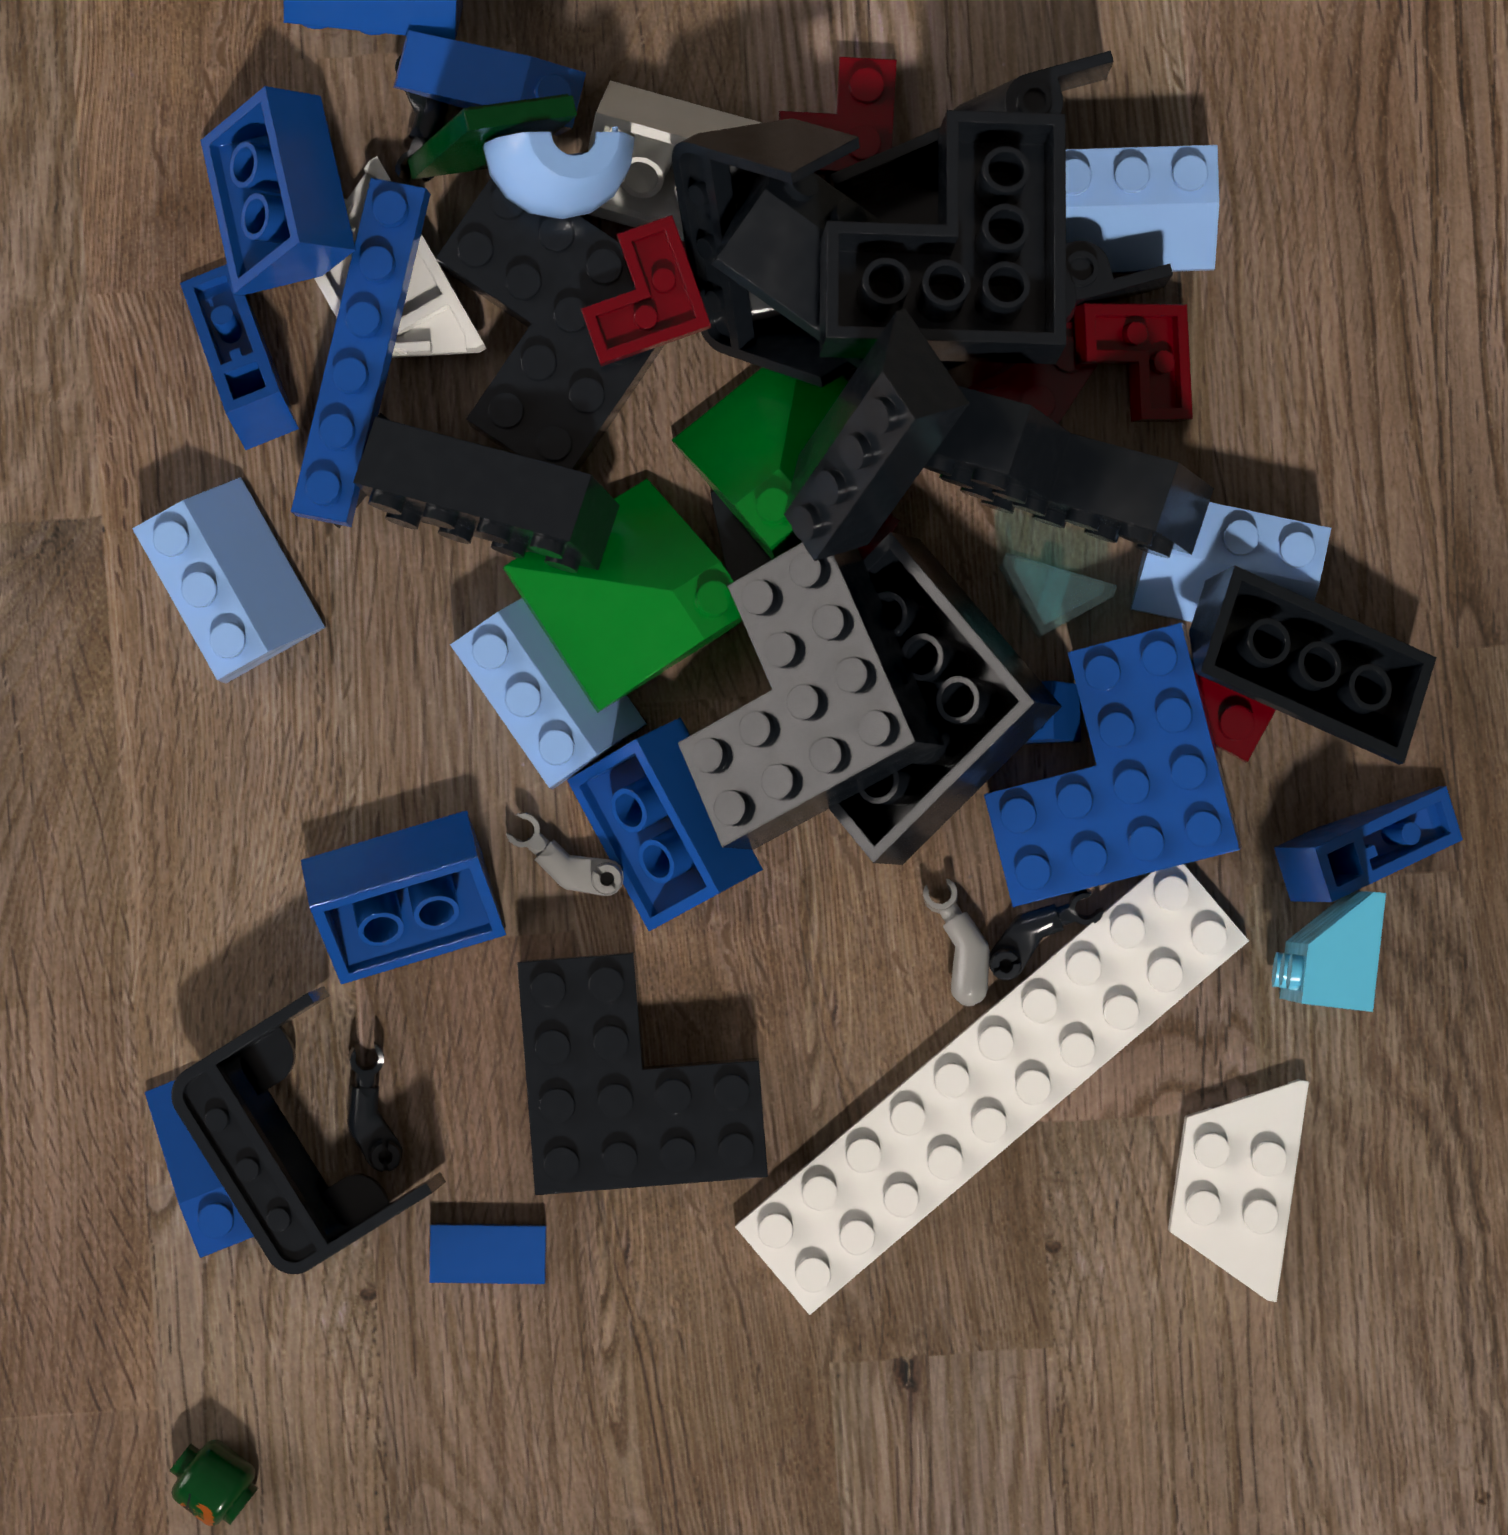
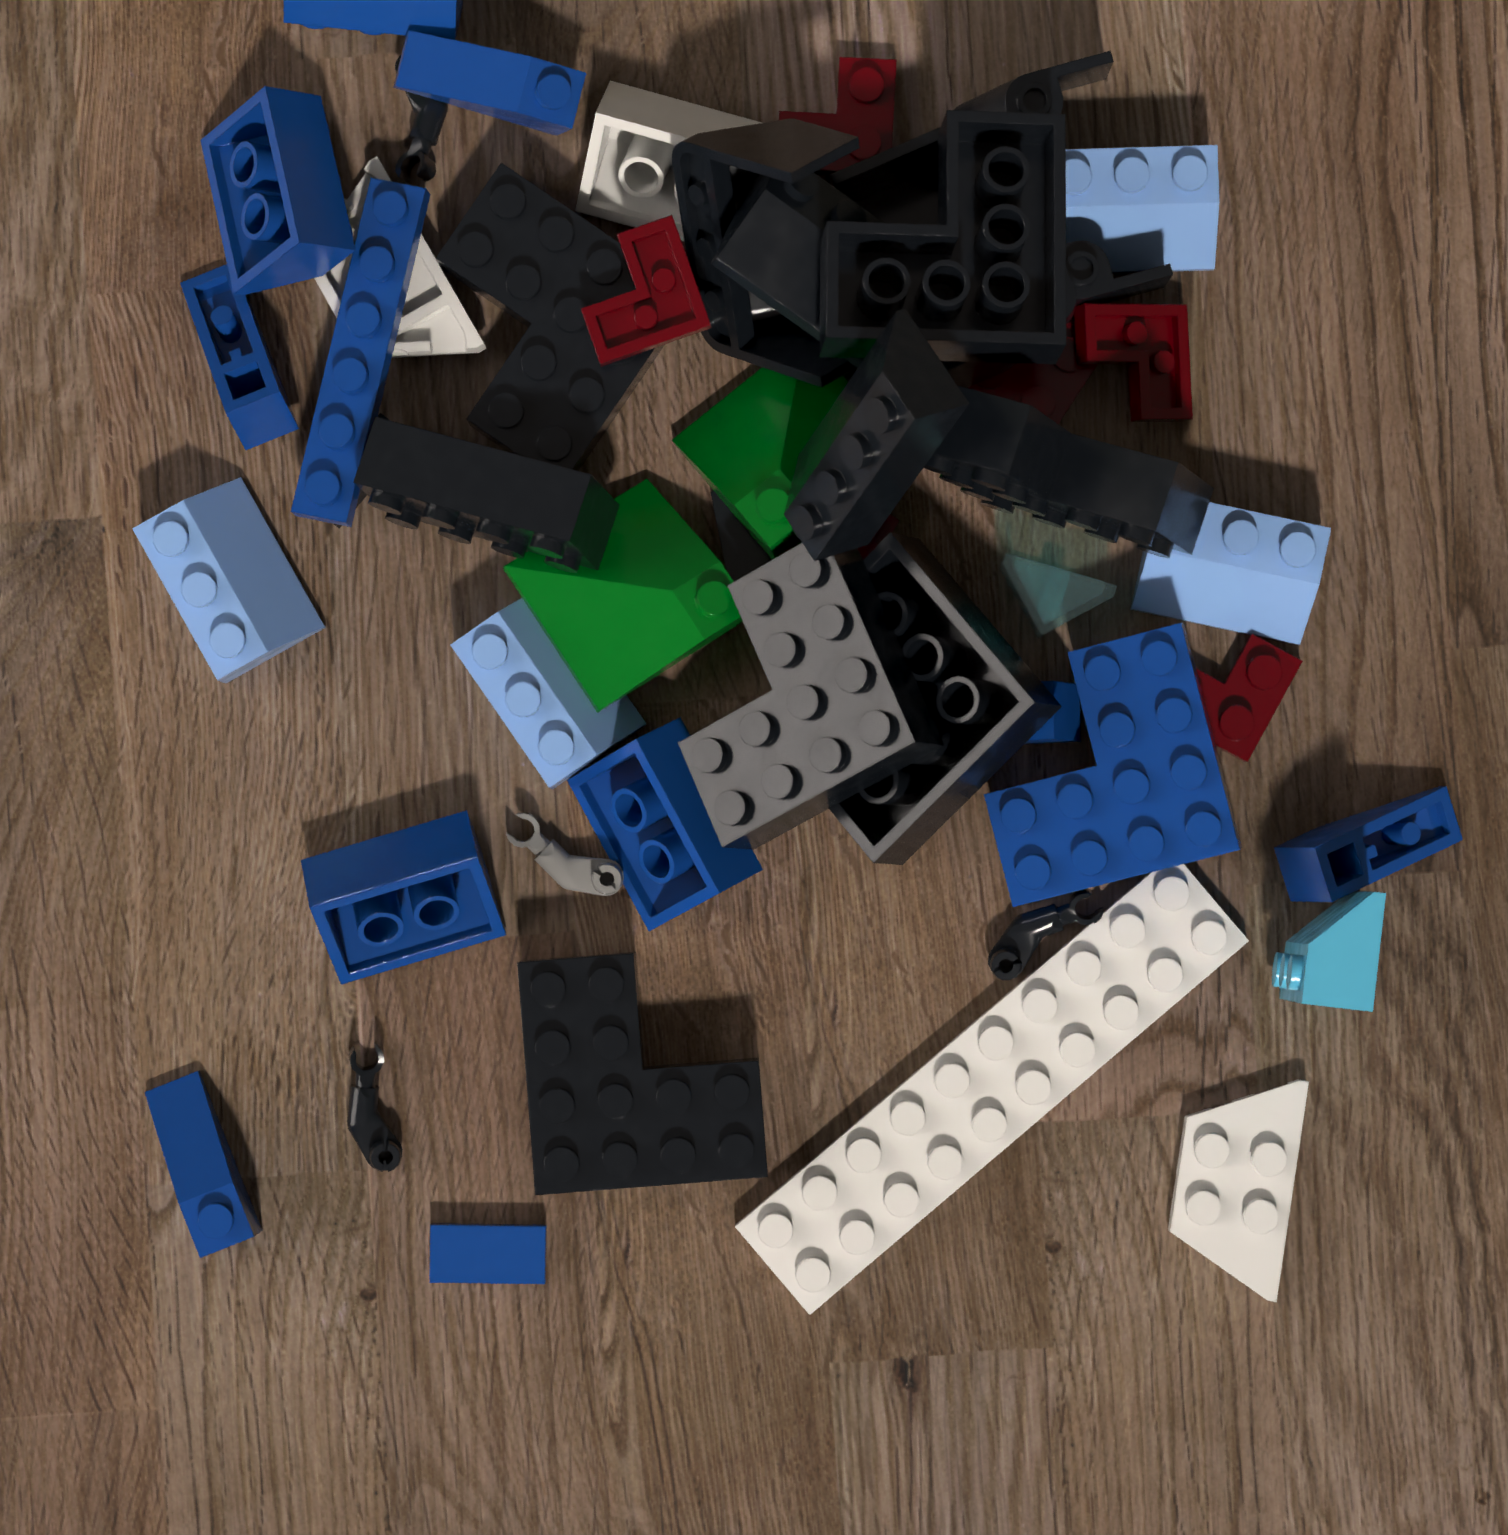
(213, 1482): dark green head -> none
(262, 1160): black windscreen -> none
(461, 141): dark green tile -> none
(554, 183): light blue cylinder -> none
(971, 951): light grey arm -> none
(1310, 662): black slope -> none

